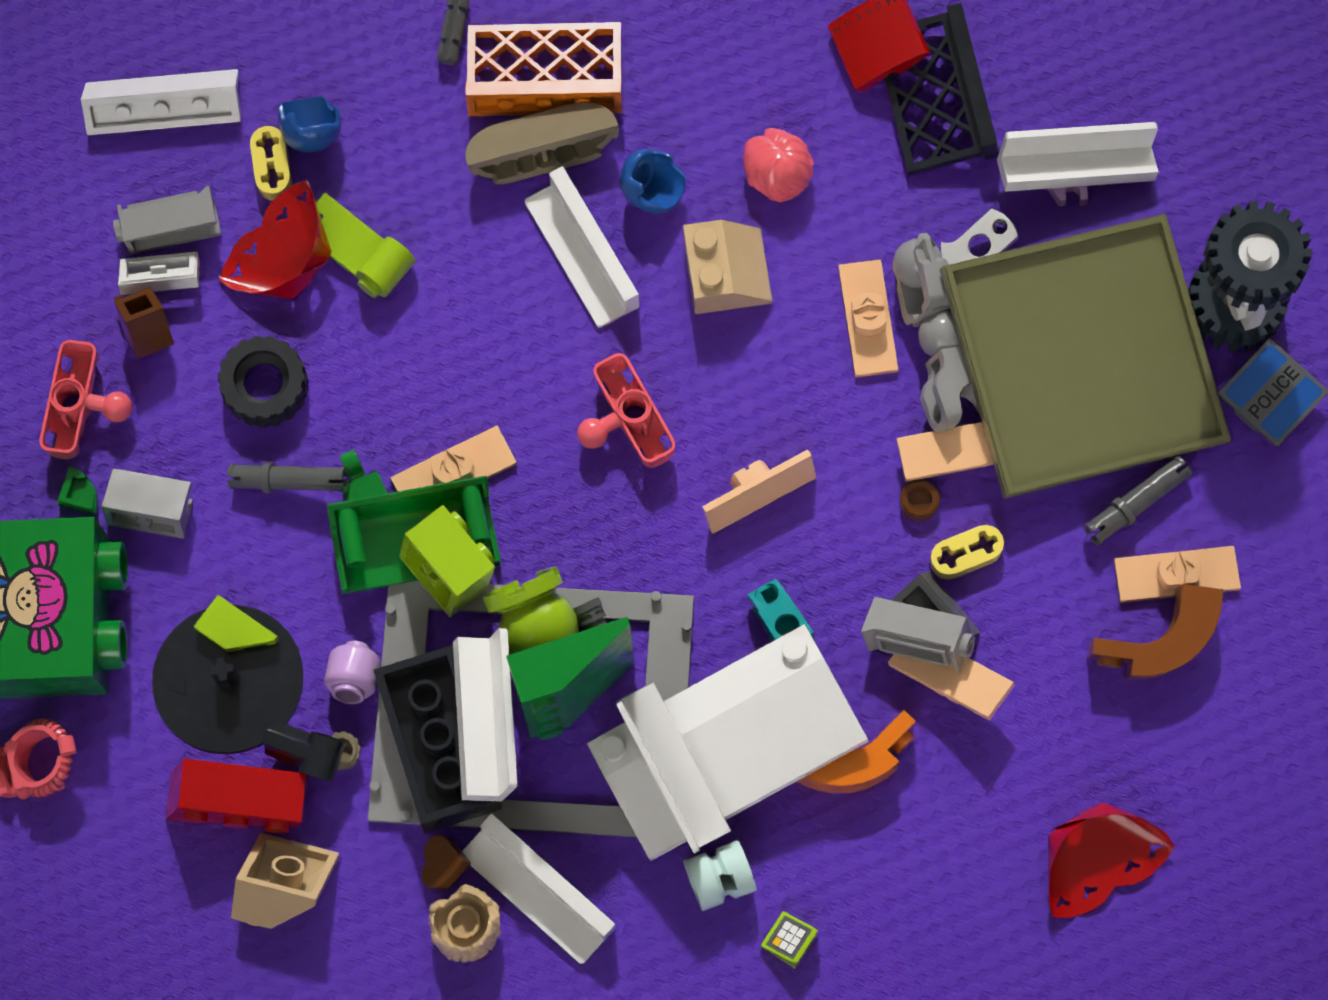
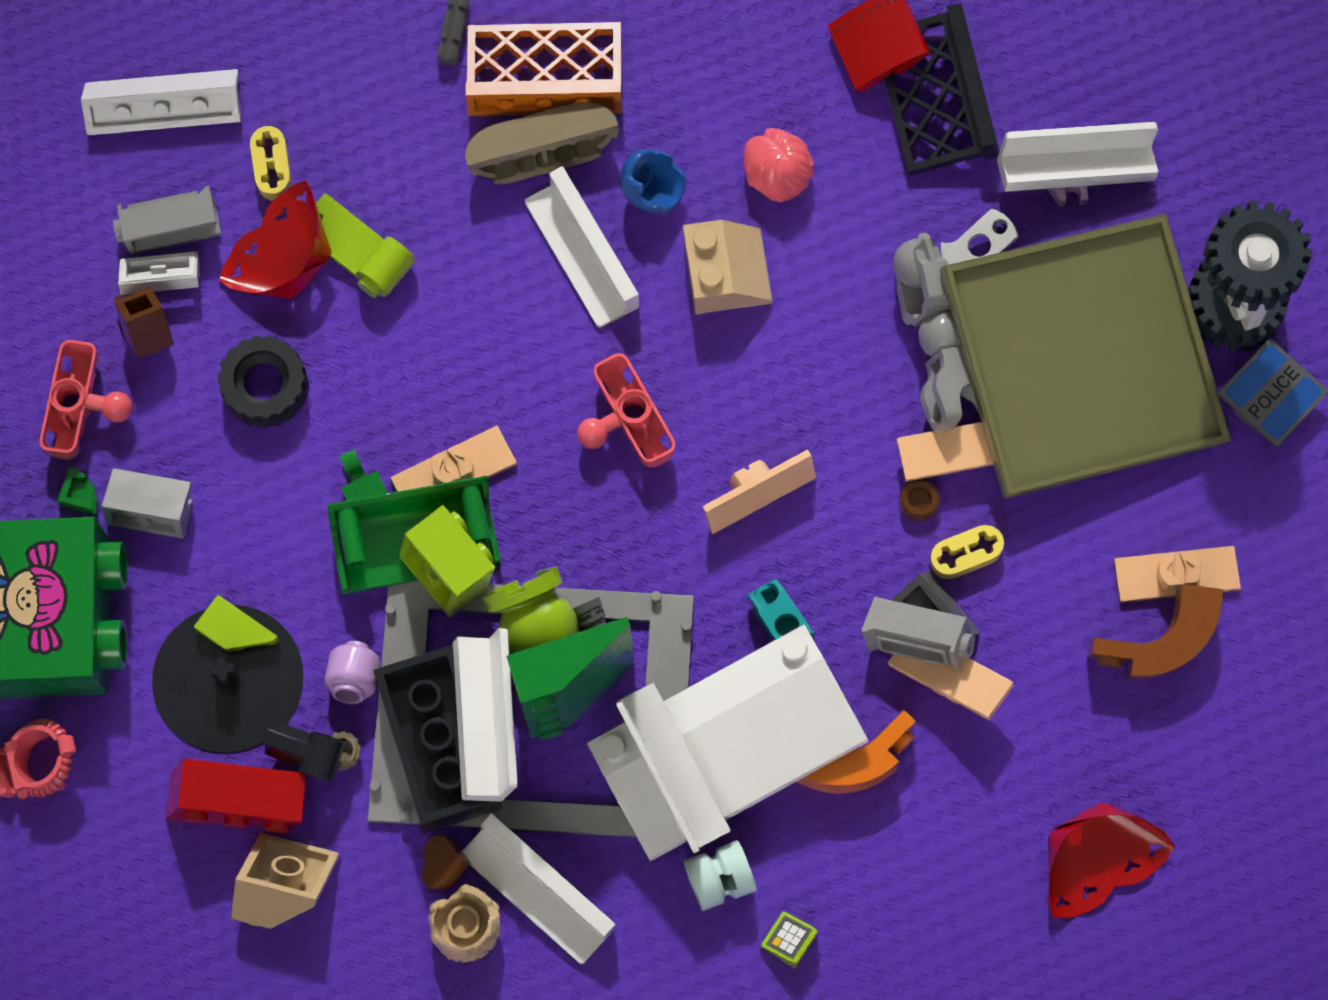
(273, 477): dark grey pin -> none
(309, 123): blue hair -> none
(868, 318): light nougat piece -> none
(1125, 509): dark grey pin -> none

